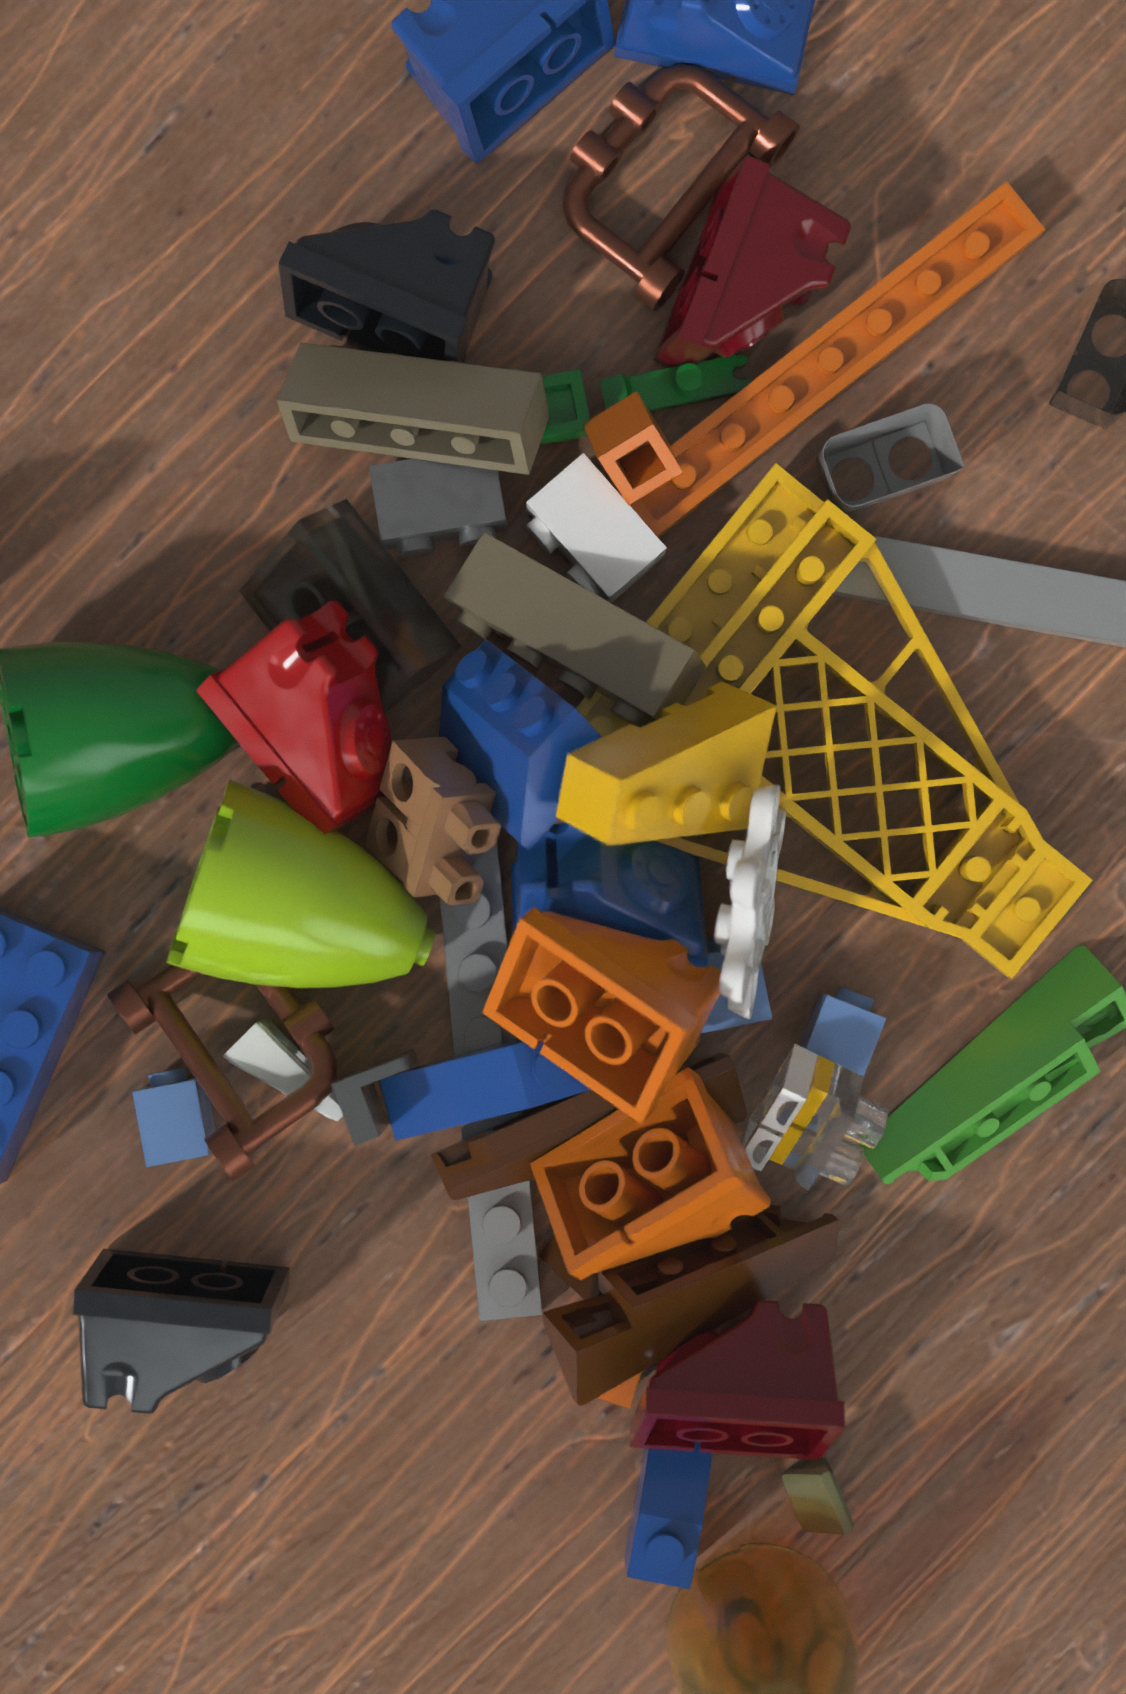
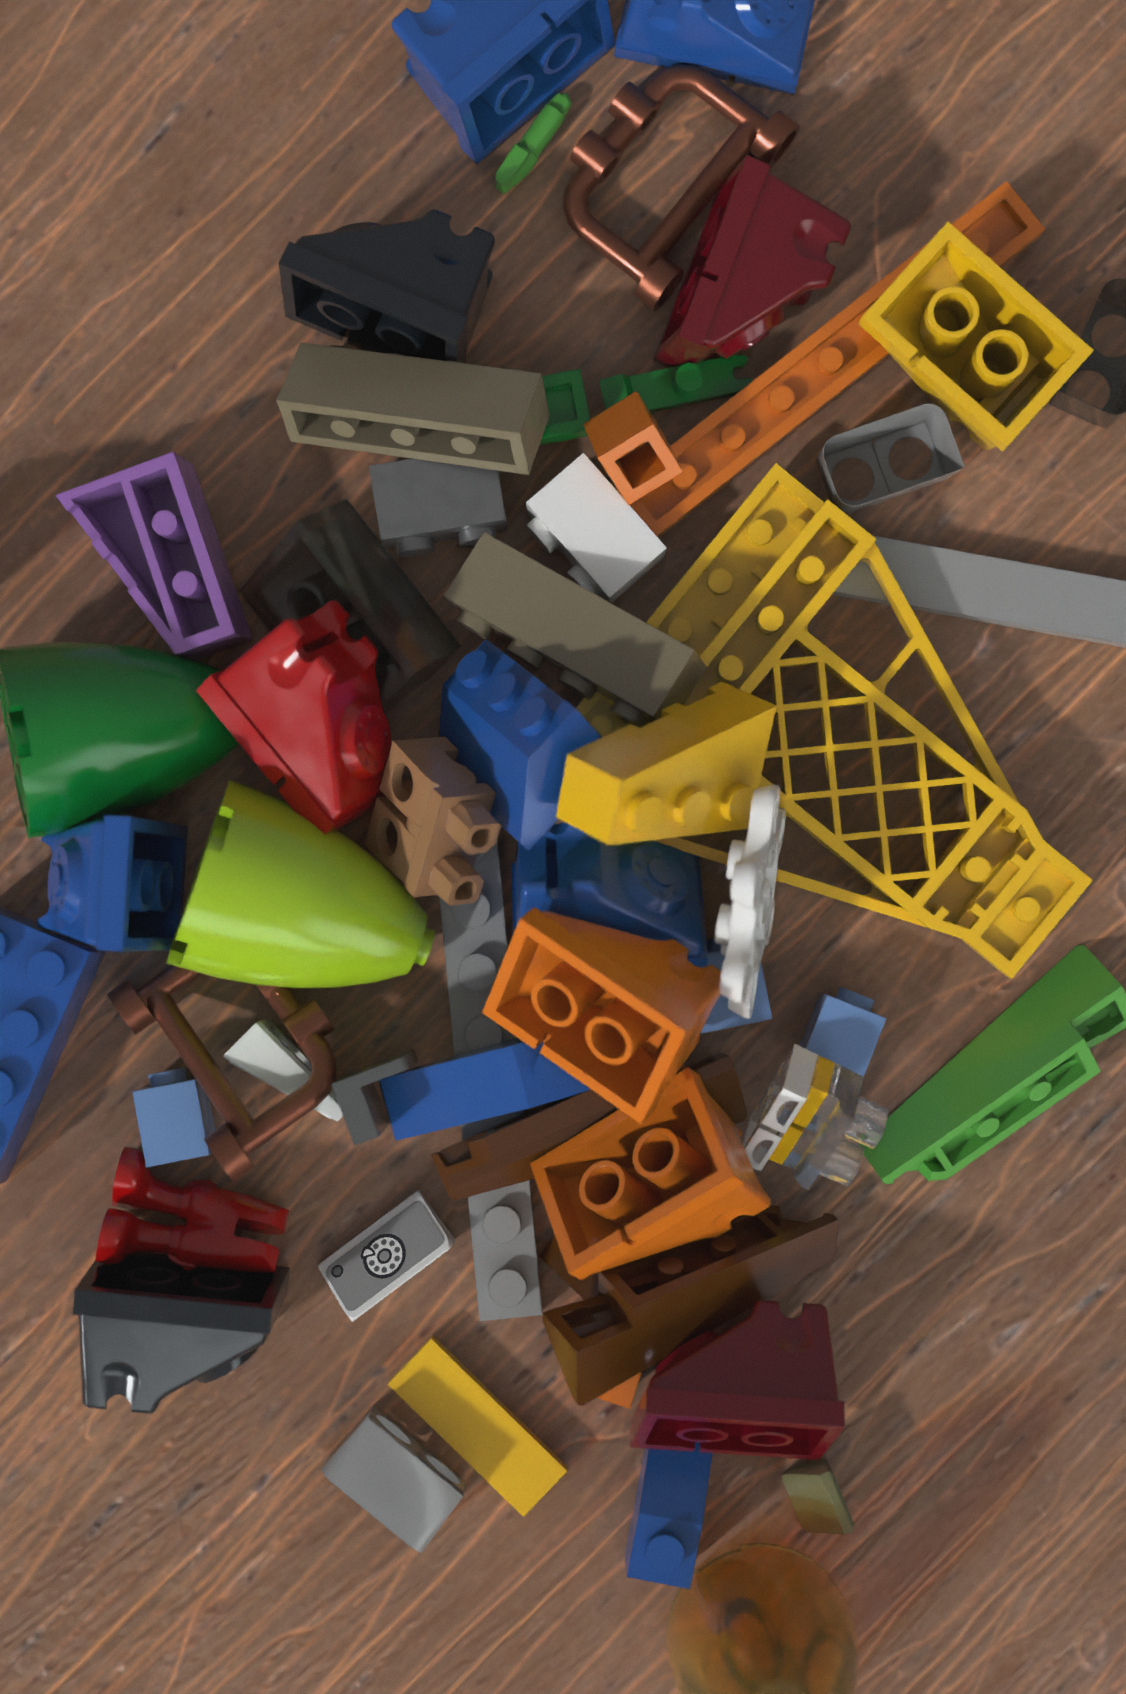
(117, 883): none -> blue piece
(166, 552): none -> medium lavender wedge
(210, 1220): none -> red piece
(386, 1255): none -> slope
(394, 1479): none -> light grey piece
(478, 1425): none -> yellow tile
(526, 152): none -> bright green piece
(974, 339): none -> yellow piece

